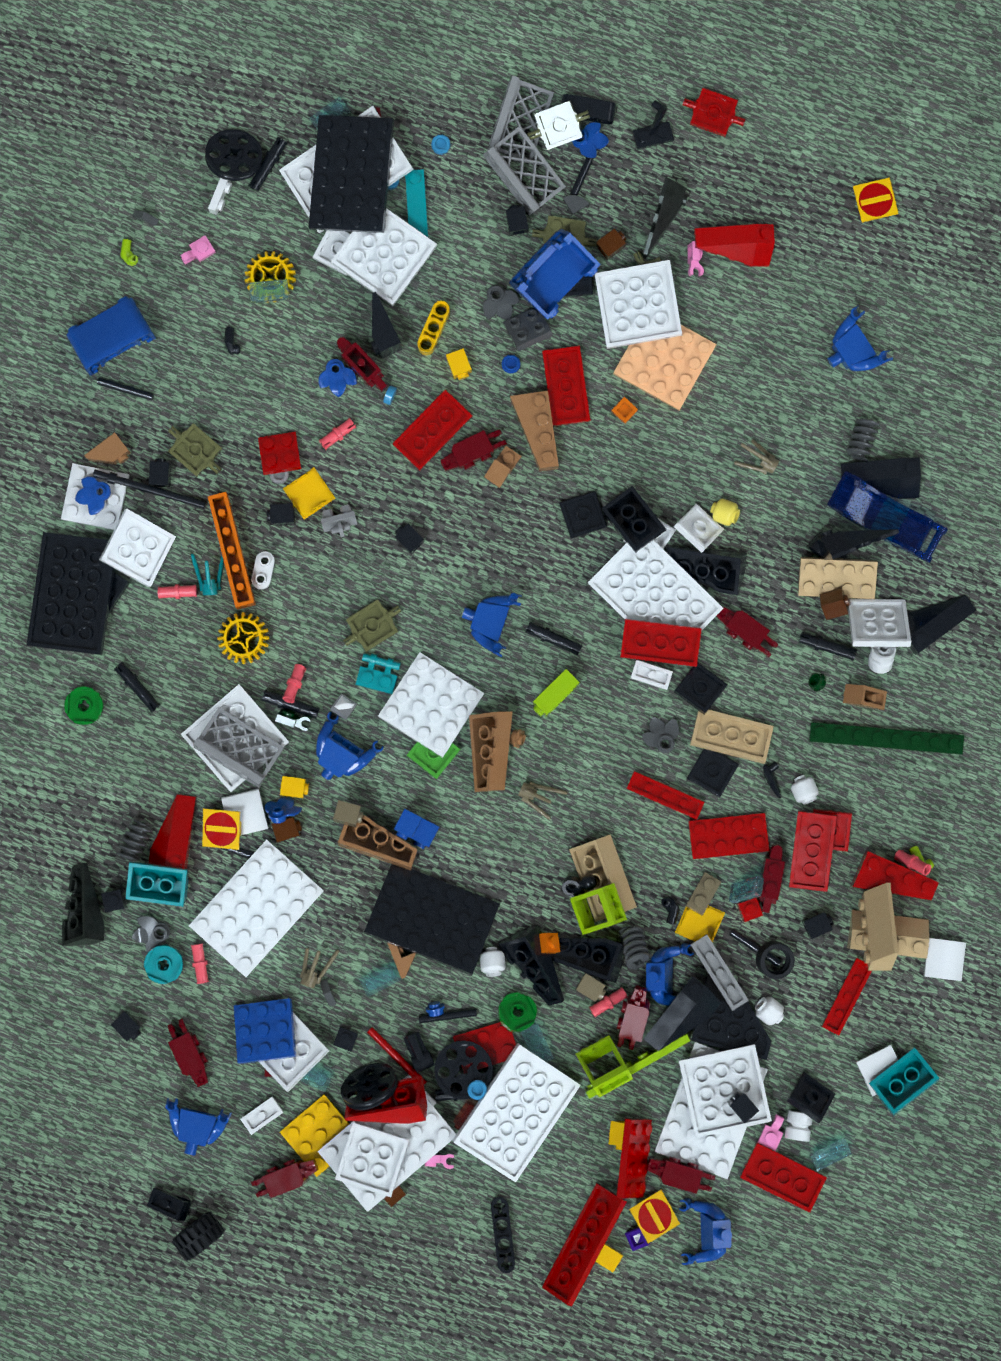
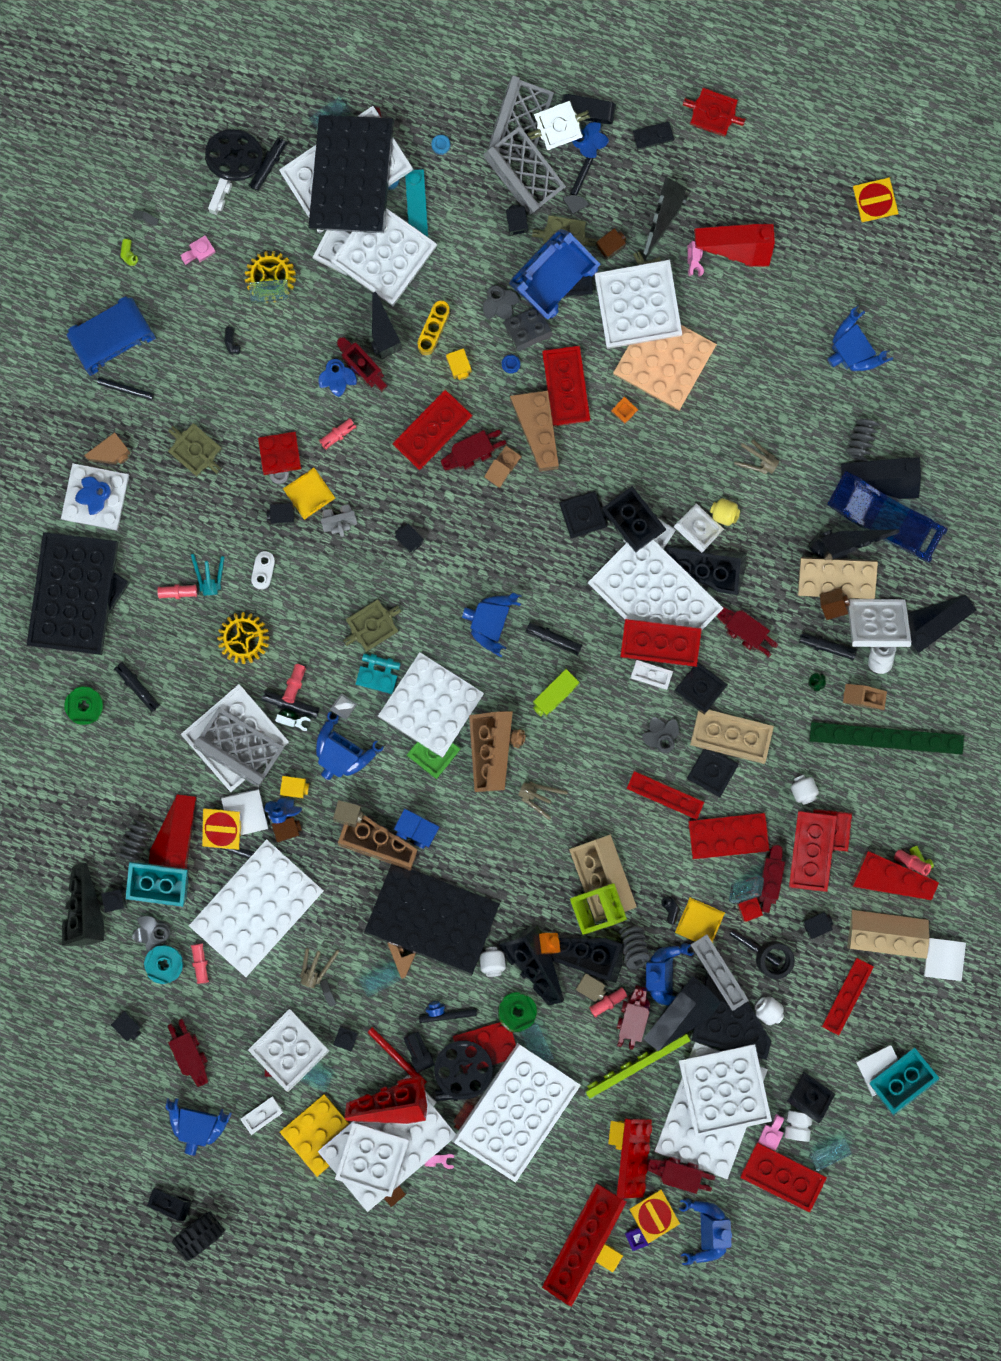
(112, 478): black bar -> none
(137, 548): white plate -> none
(159, 473): black brick -> none
(231, 550): orange brick -> none
(264, 1031): blue plate -> none
(285, 1178): dark red hinge -> none
(369, 1086): black wedge -> none
(390, 394): dark azure tile -> none
(477, 1089): dark azure tile -> none
(502, 1234): black beam -> none
(588, 882): black plate -> none
(613, 1078): lime window -> none
(662, 109): black bar -> none
(703, 893): dark tan plate -> none
(742, 1106): black brick -> none
(771, 780): black bar -> none
(878, 928): tan slope -> none

